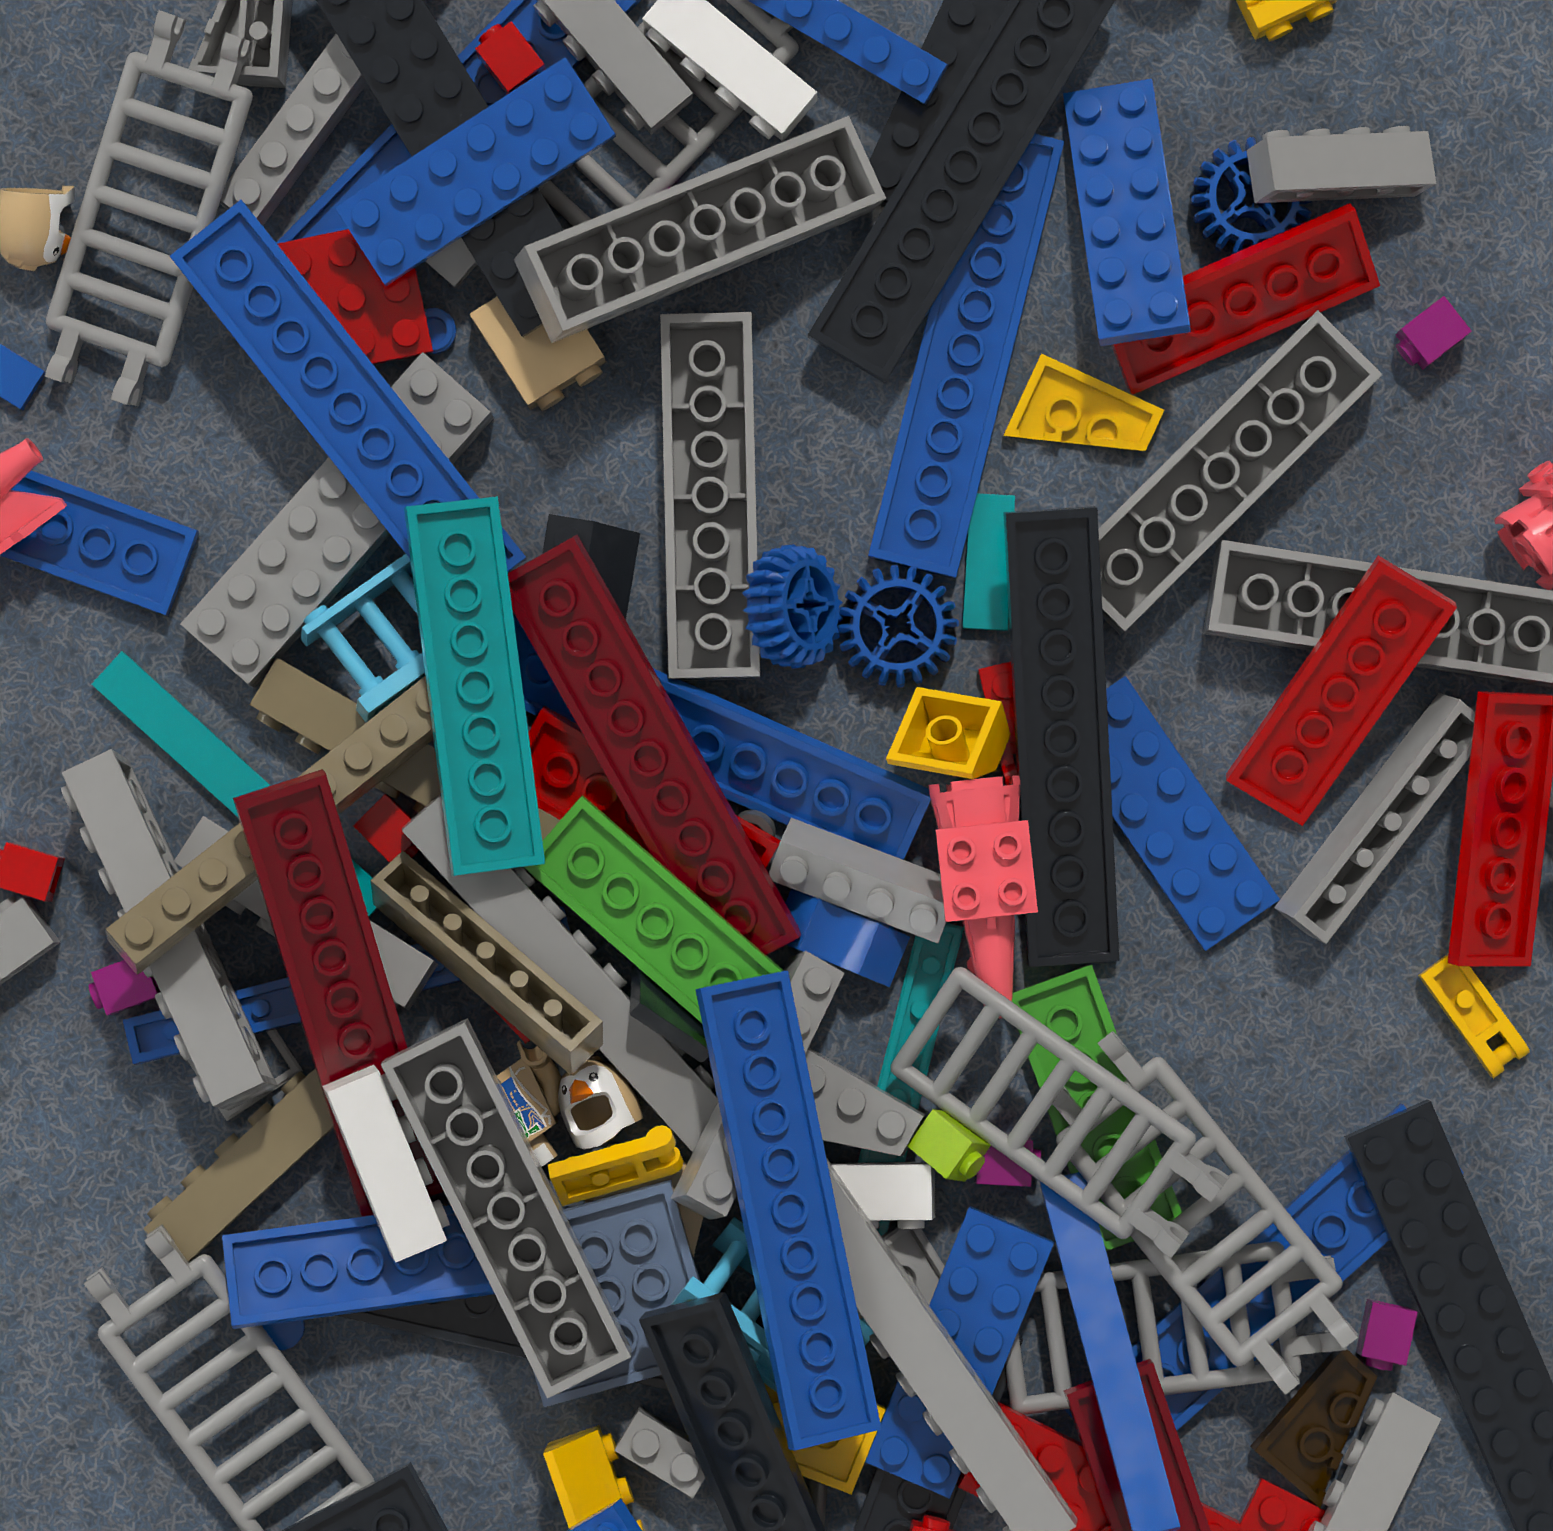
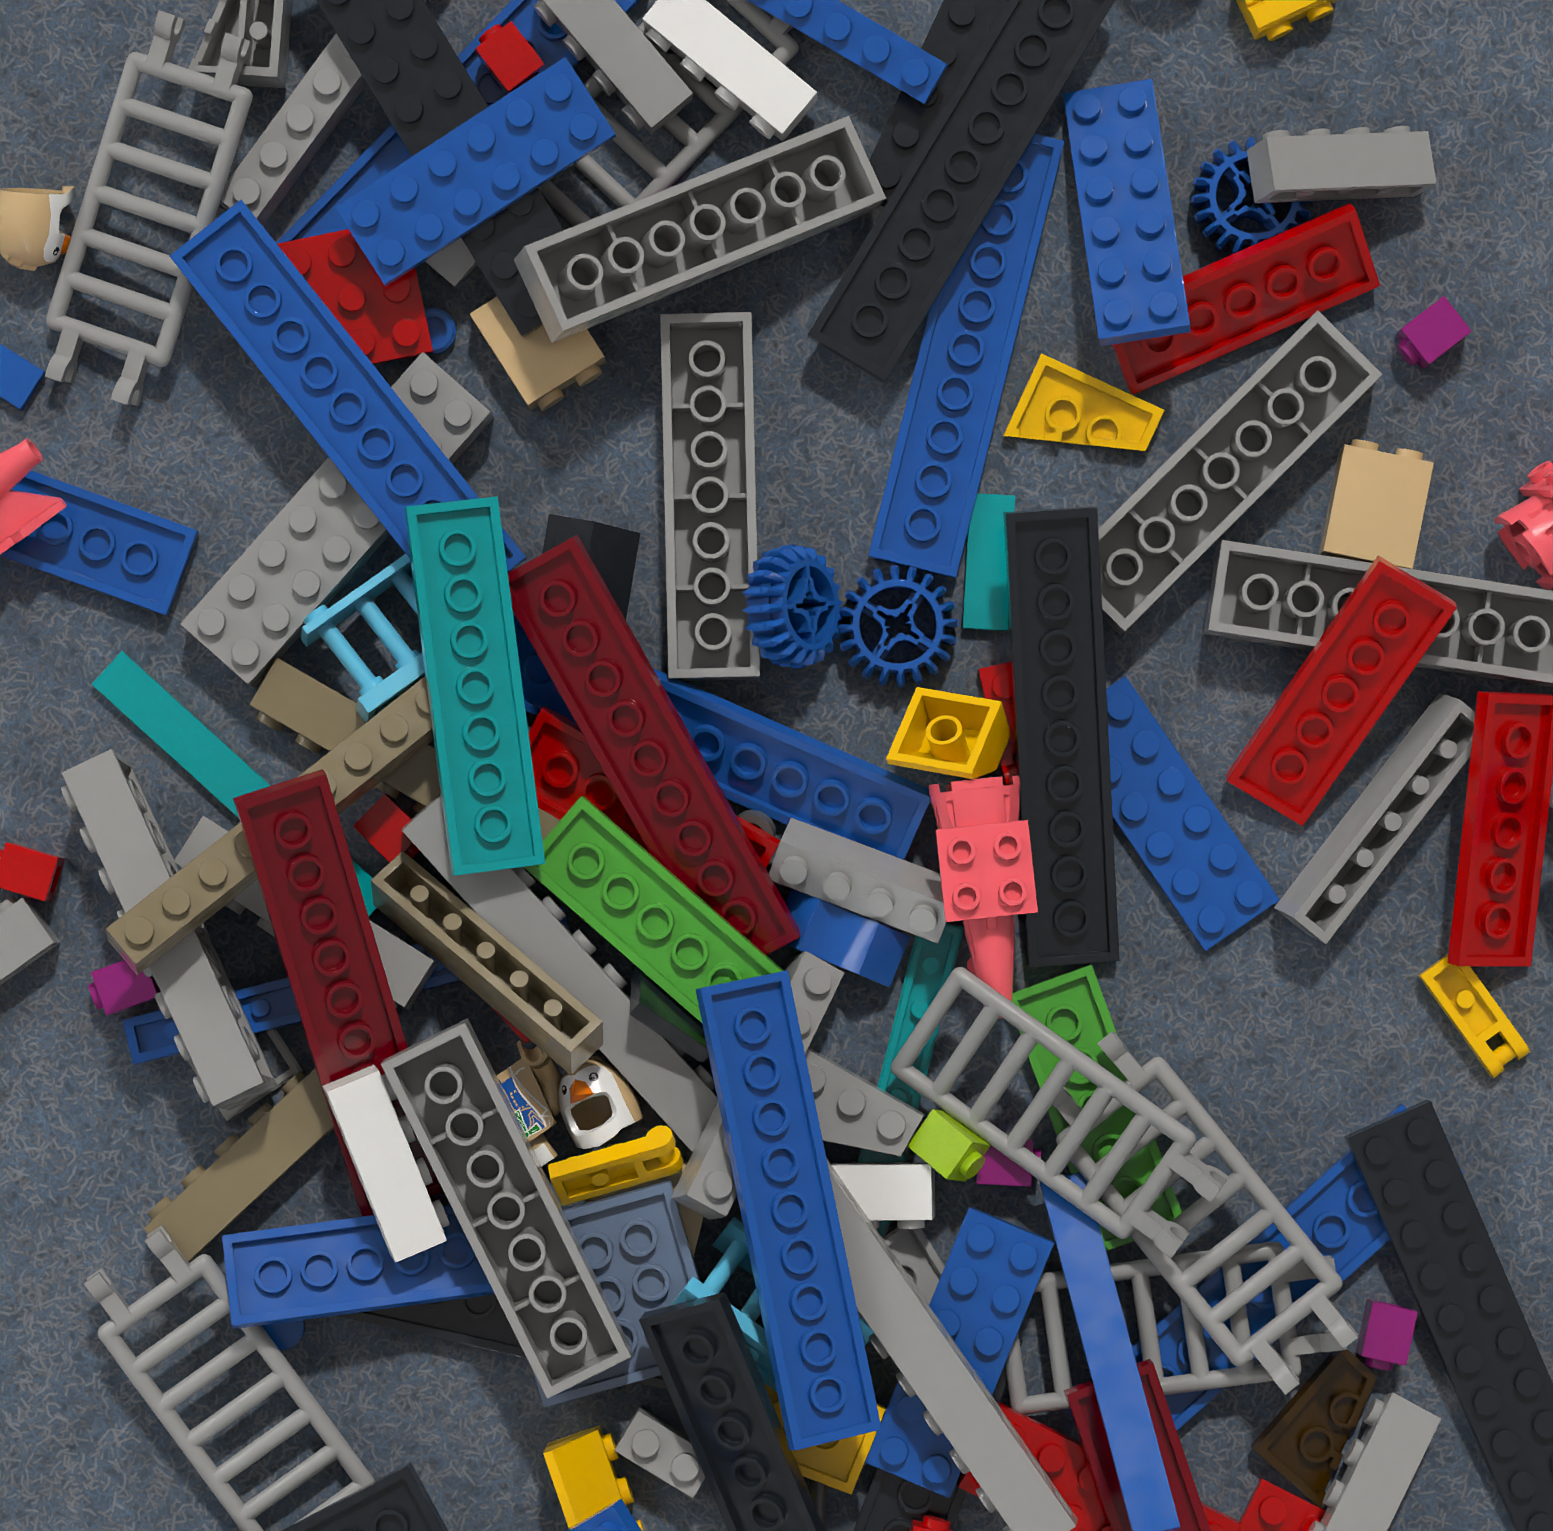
(1376, 504): none -> tan brick

